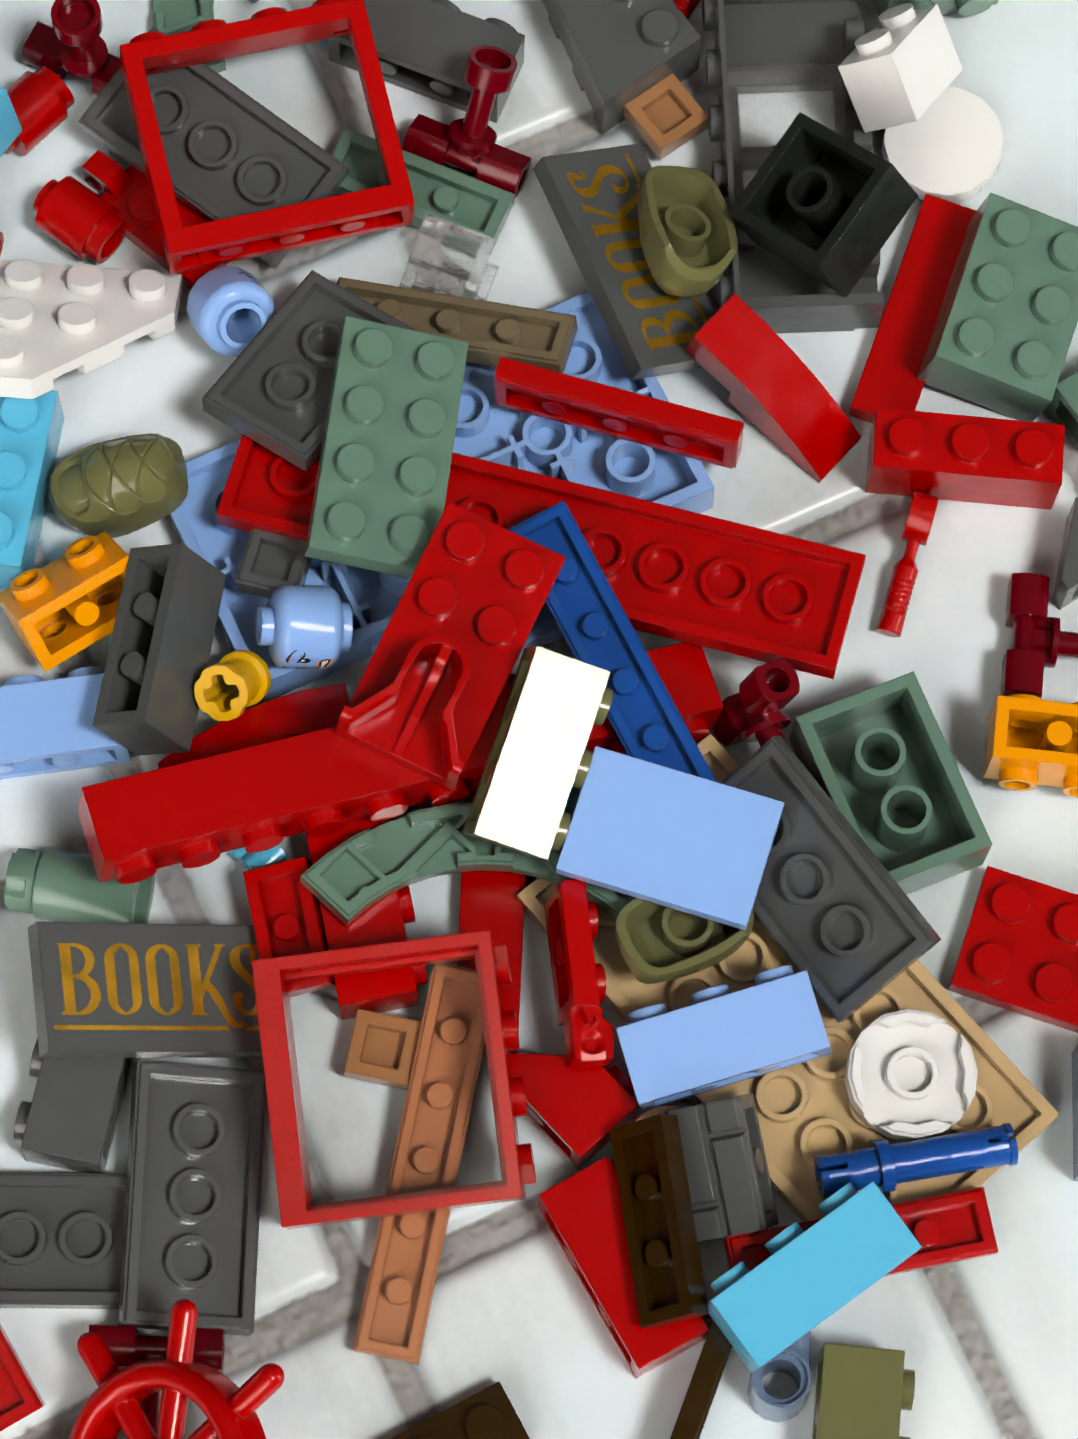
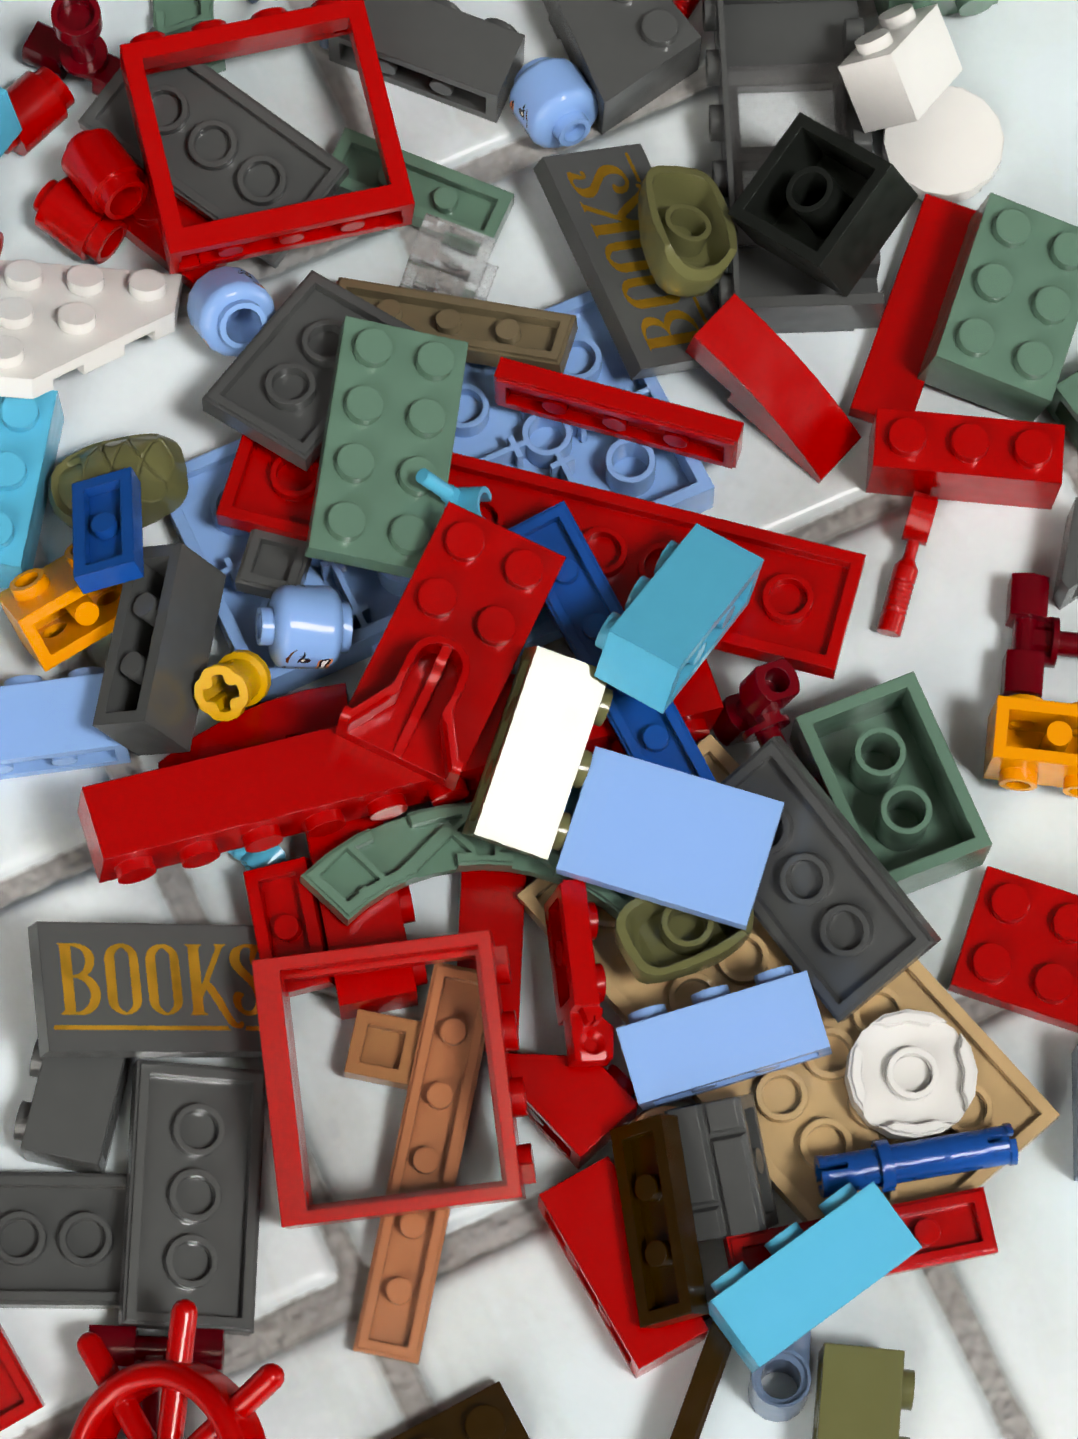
(66, 889): sand green plant -> none
(105, 173): none -> red brick
(107, 530): none -> blue plate
(465, 497): none -> medium azure hand
(470, 140): dark red bar -> none
(553, 102): none -> light blue head
(666, 116): medium nougat plate -> none
(676, 617): none -> medium azure brick

